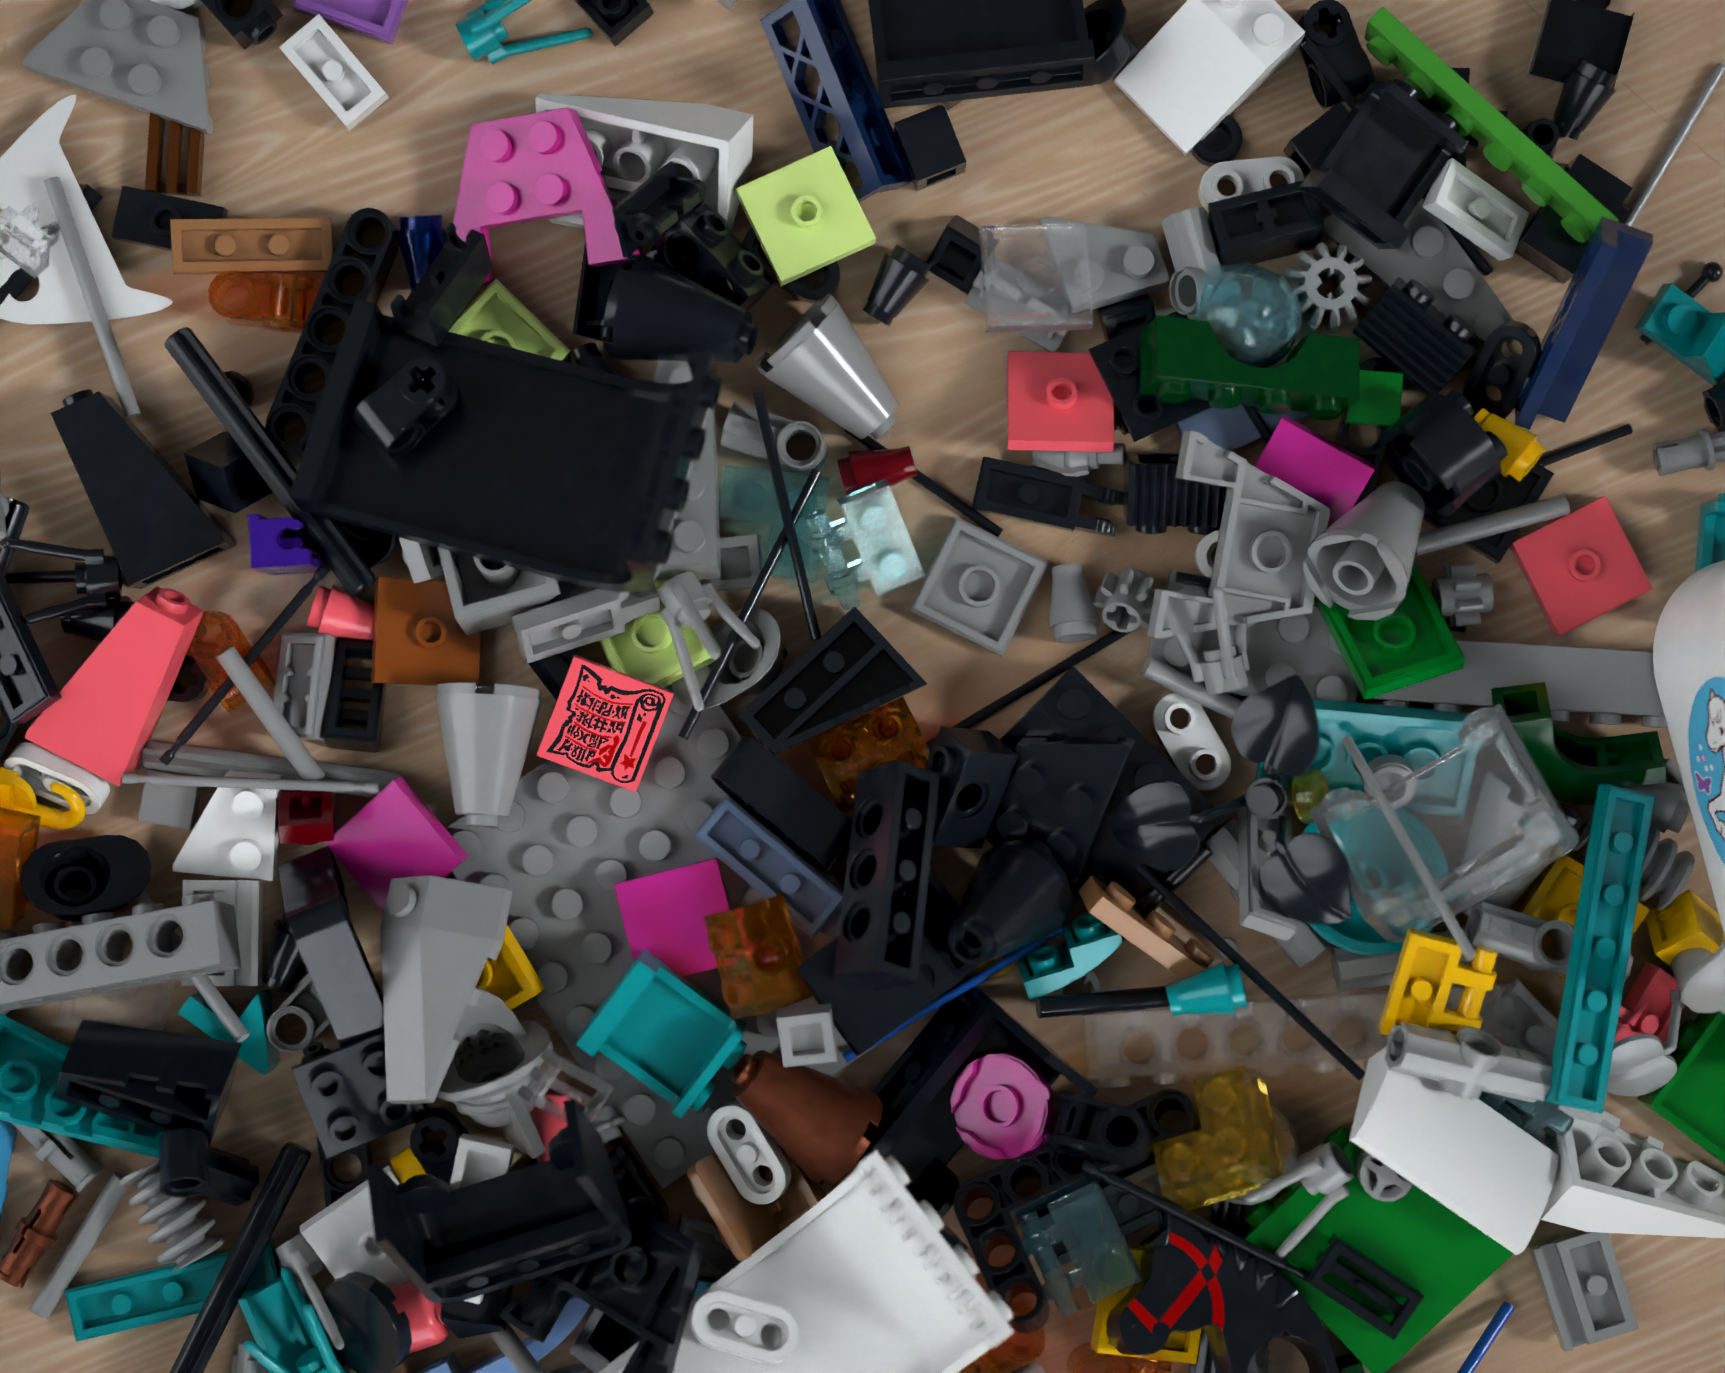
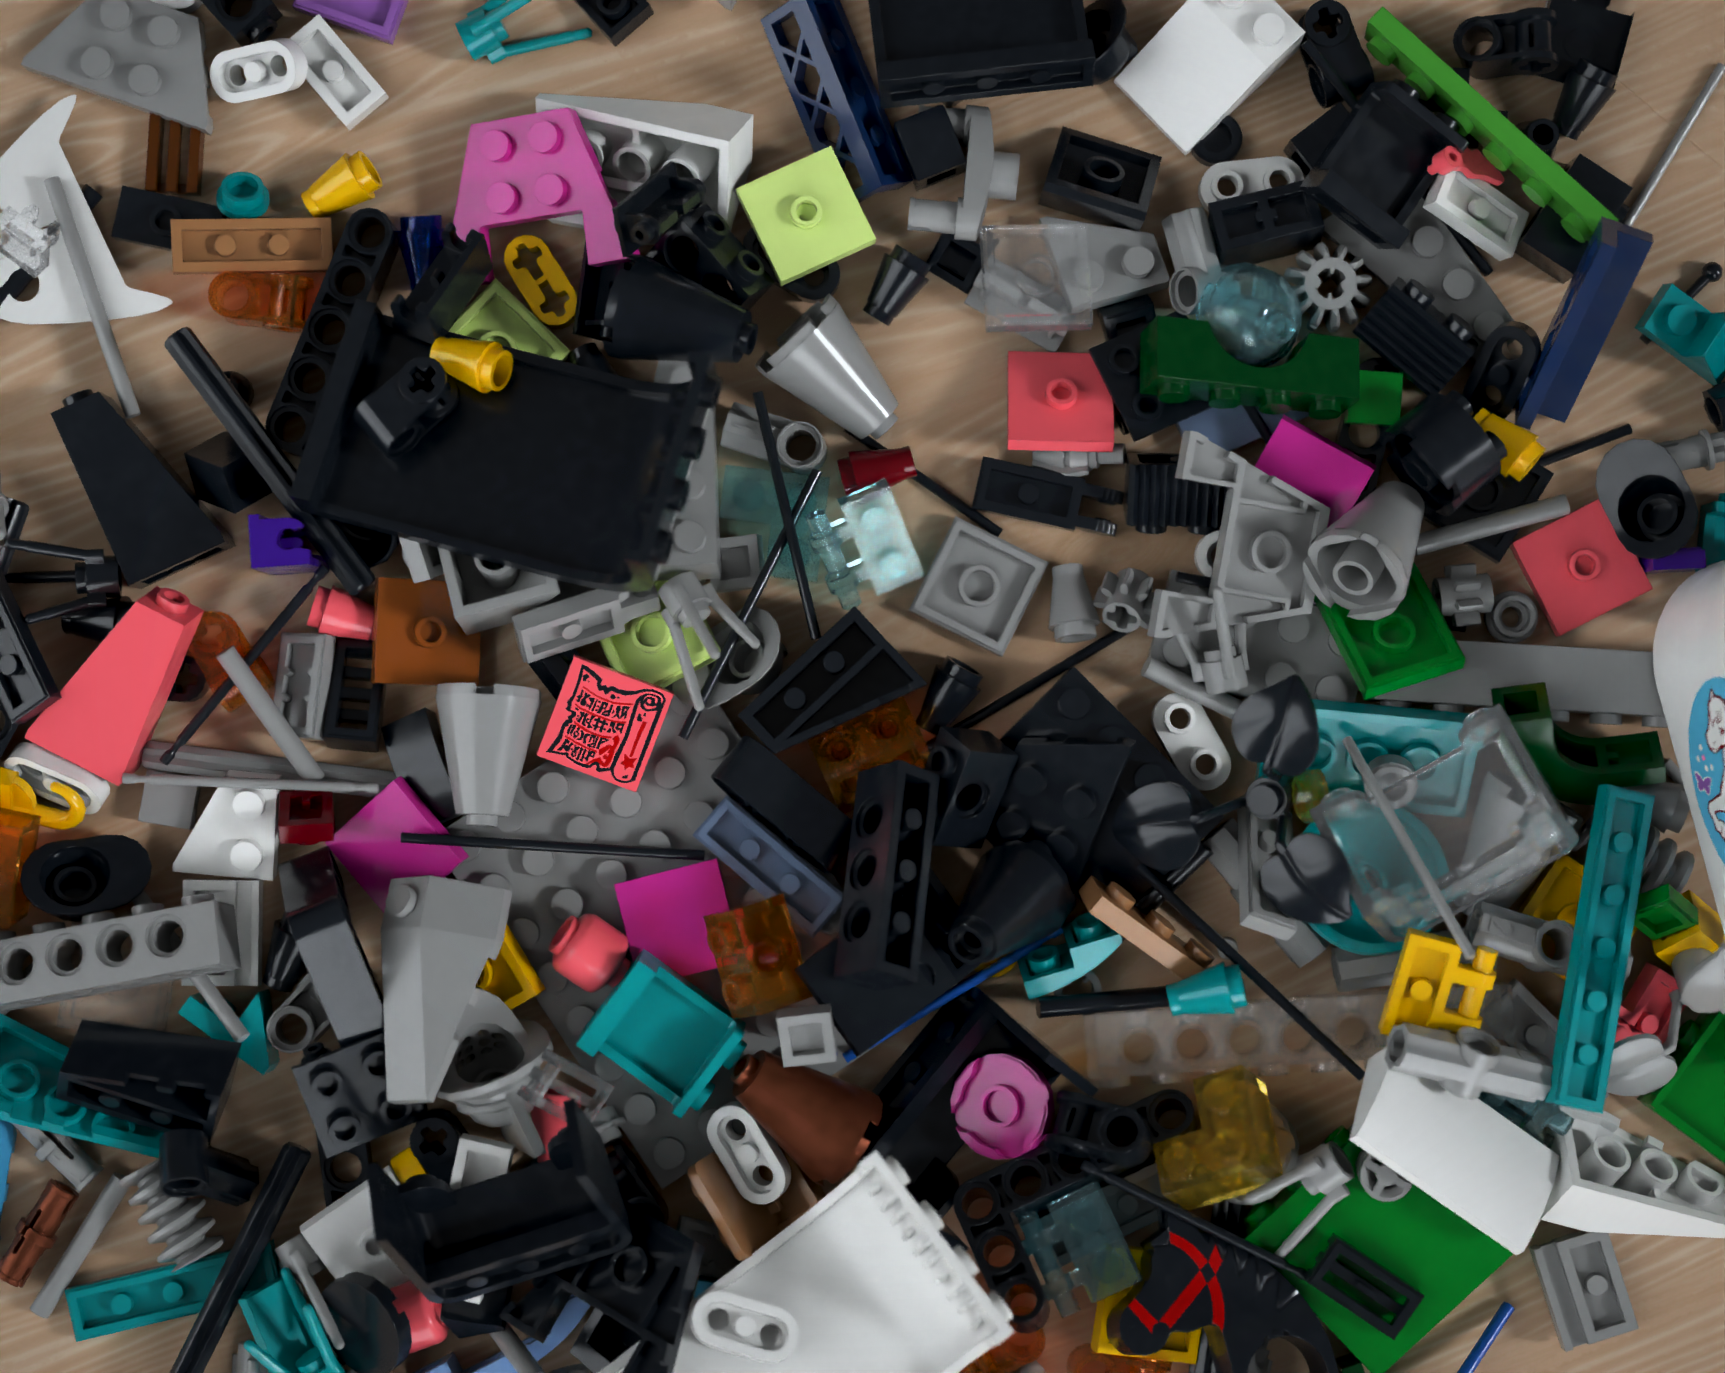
(242, 196): none -> teal plate
(262, 70): none -> white plate
(343, 185): none -> yellow cone
(420, 758): none -> black slope
(474, 362): none -> yellow cone
(532, 288): none -> yellow beam
(552, 846): none -> black axle
(590, 952): none -> coral head
(948, 694): none -> black cone
(986, 176): none -> light grey connector
(1100, 180): none -> black slope
(1469, 162): none -> coral piece
(1519, 45): none -> black piece
(1526, 612): none -> light grey plate
(1646, 498): none -> black piece
(1664, 912): none -> green tile
(1682, 561): none -> dark purple tile

